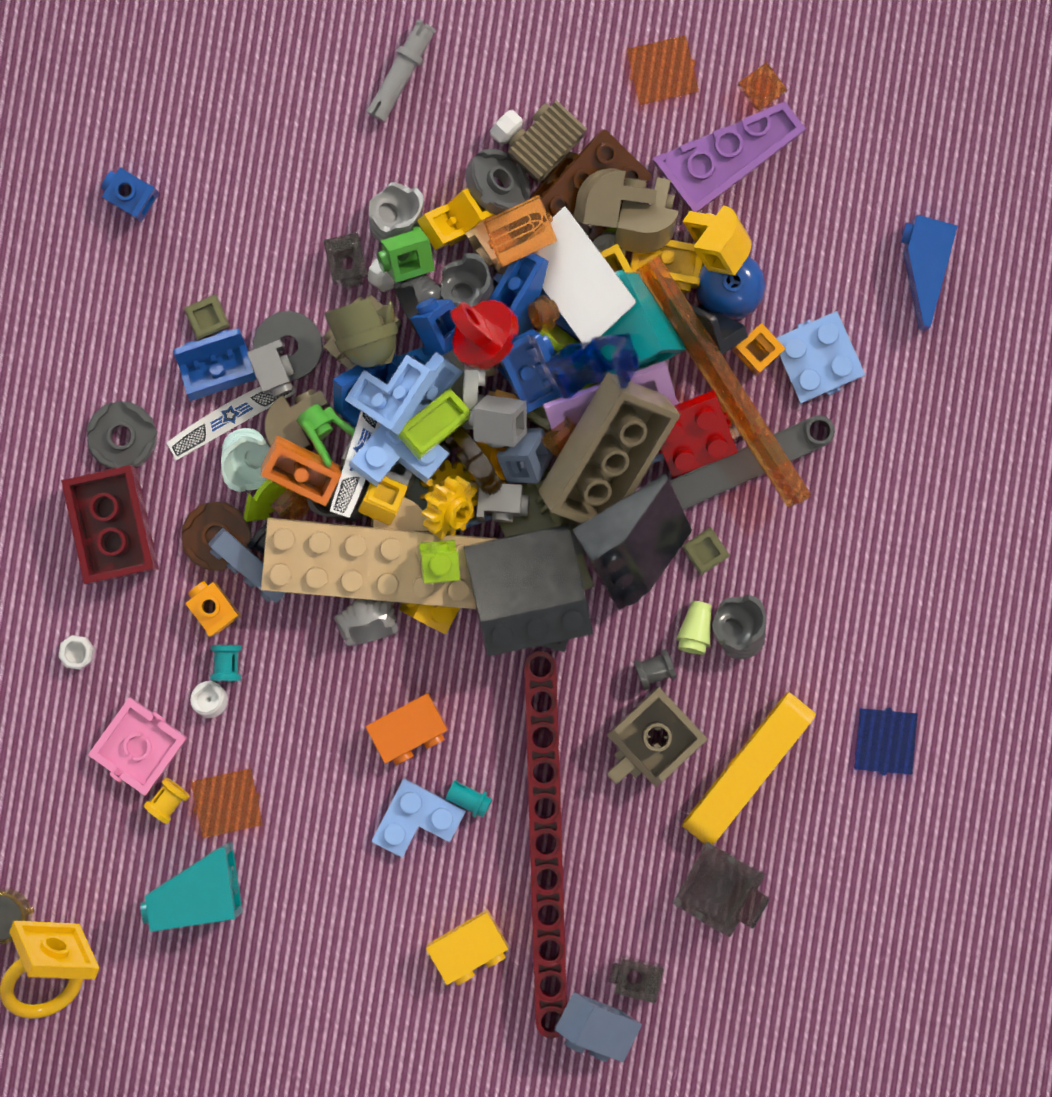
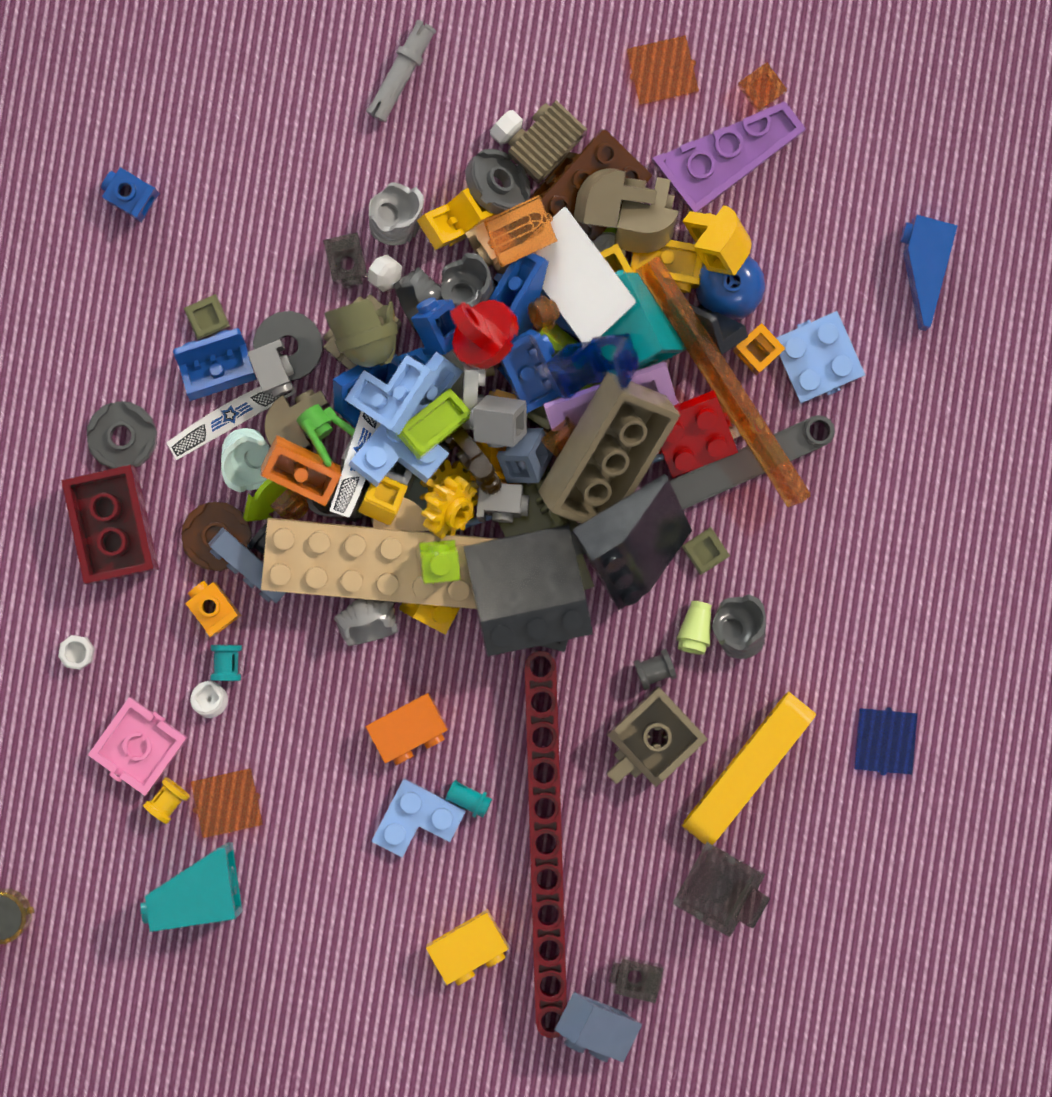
(48, 952): yellow tile -> none
(406, 255): bright green brick -> none

